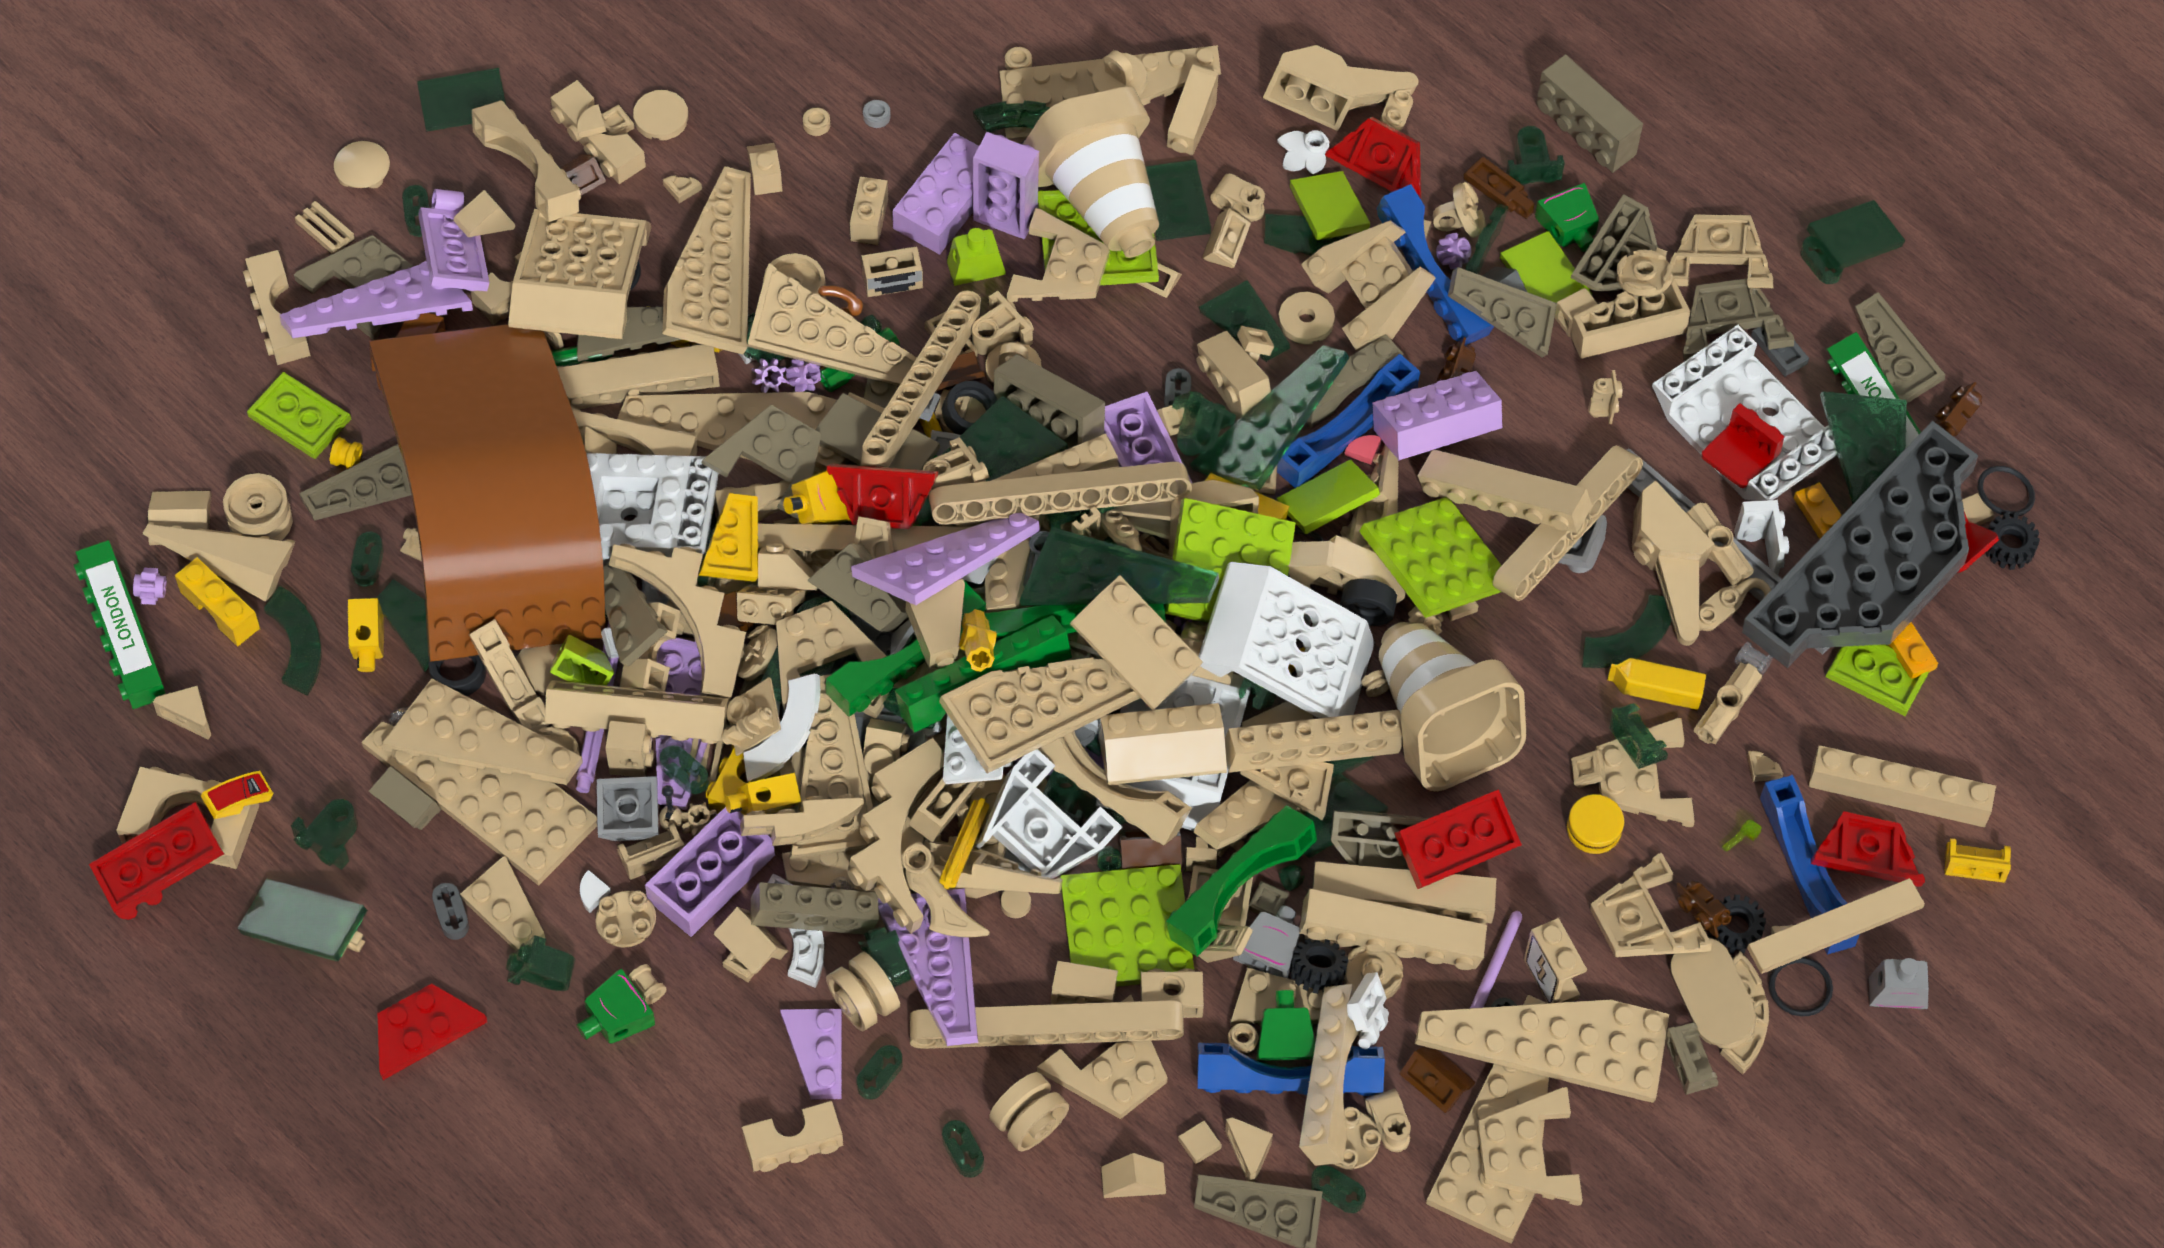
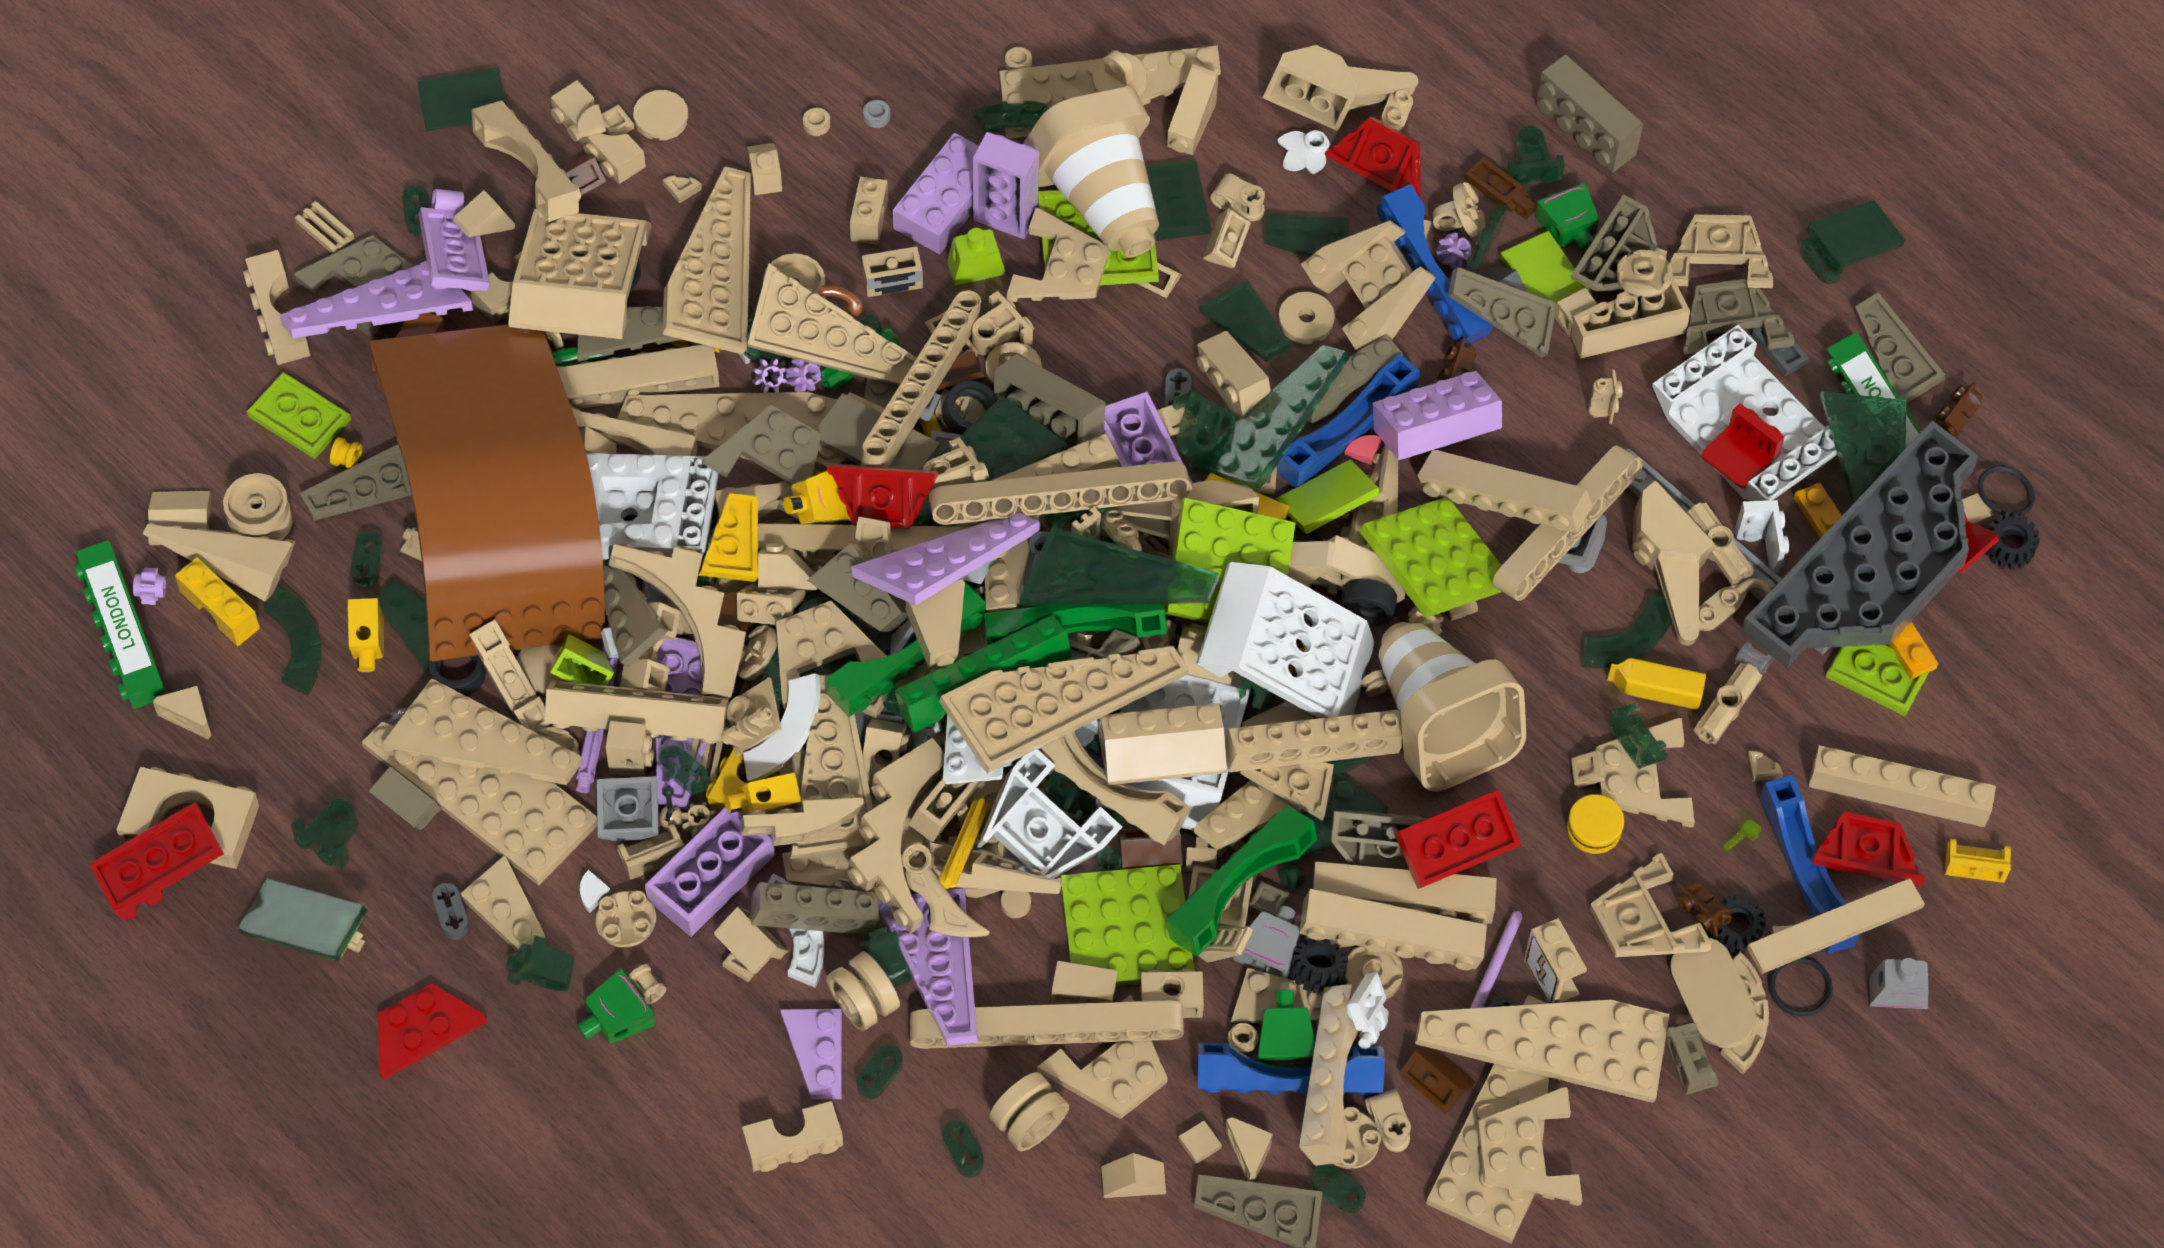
(232, 795): slope -> none
(361, 165): tan dish -> none
(878, 758): tan tile -> none
(977, 640): yellow piece -> none
(1136, 642): tan slope -> none
(1255, 342): tan tile -> none
(1329, 205): lime tile -> none

